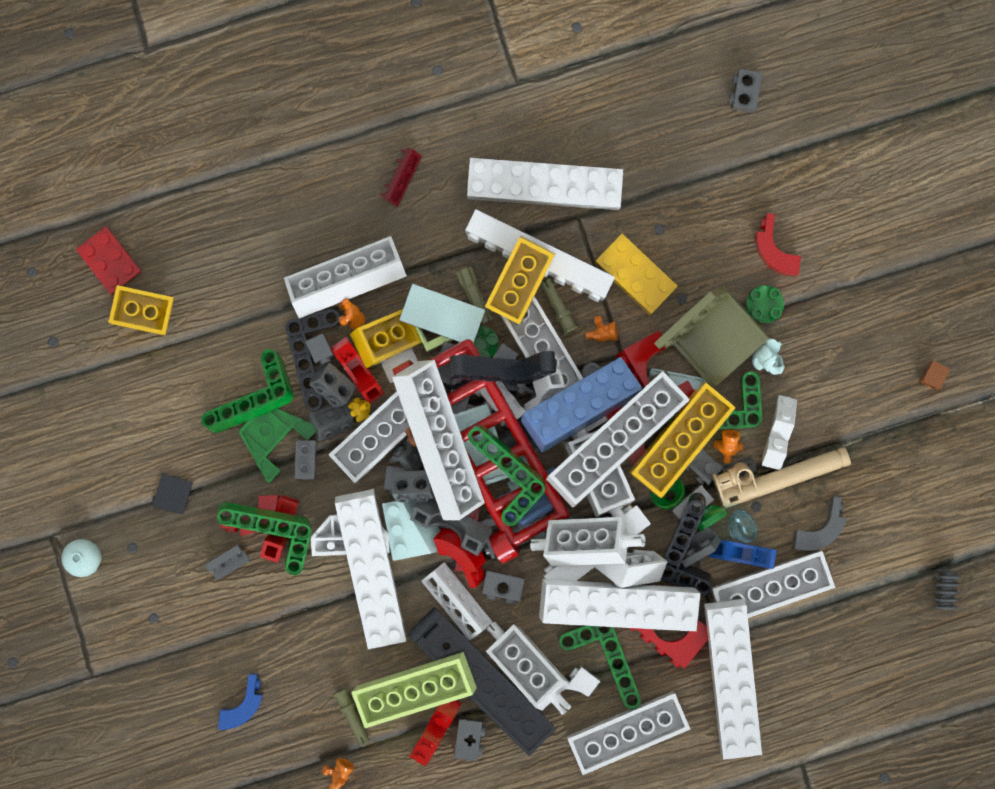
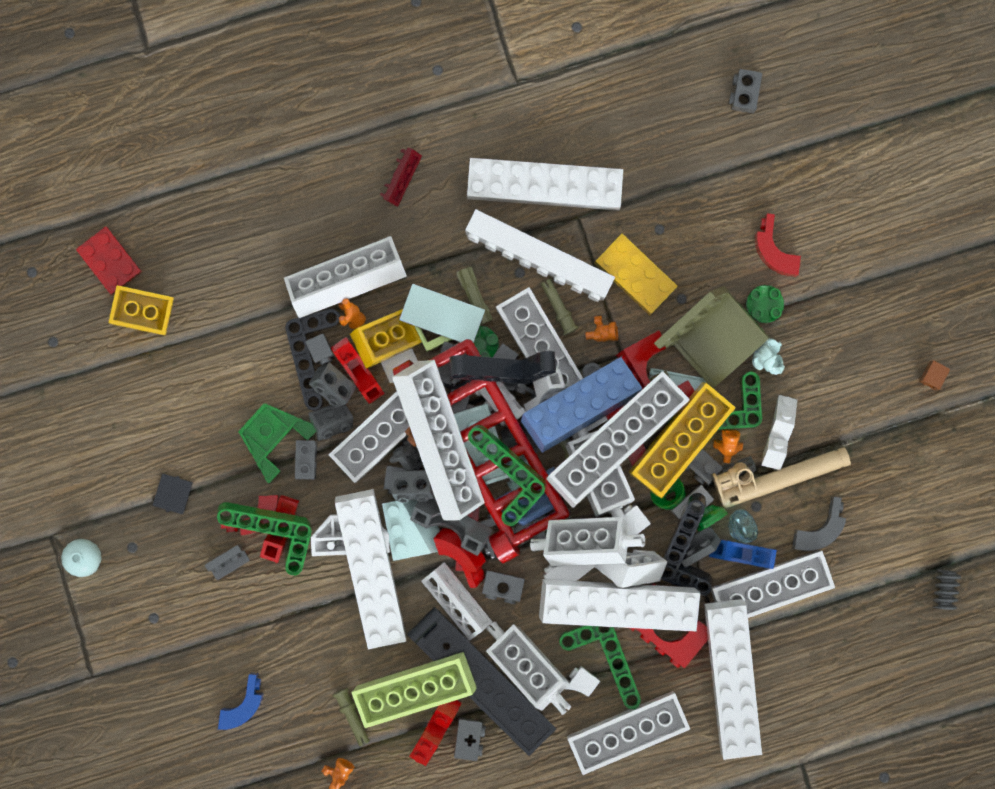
(255, 399): green beam -> none
(360, 408): yellow plant -> none
(520, 279): yellow brick -> none

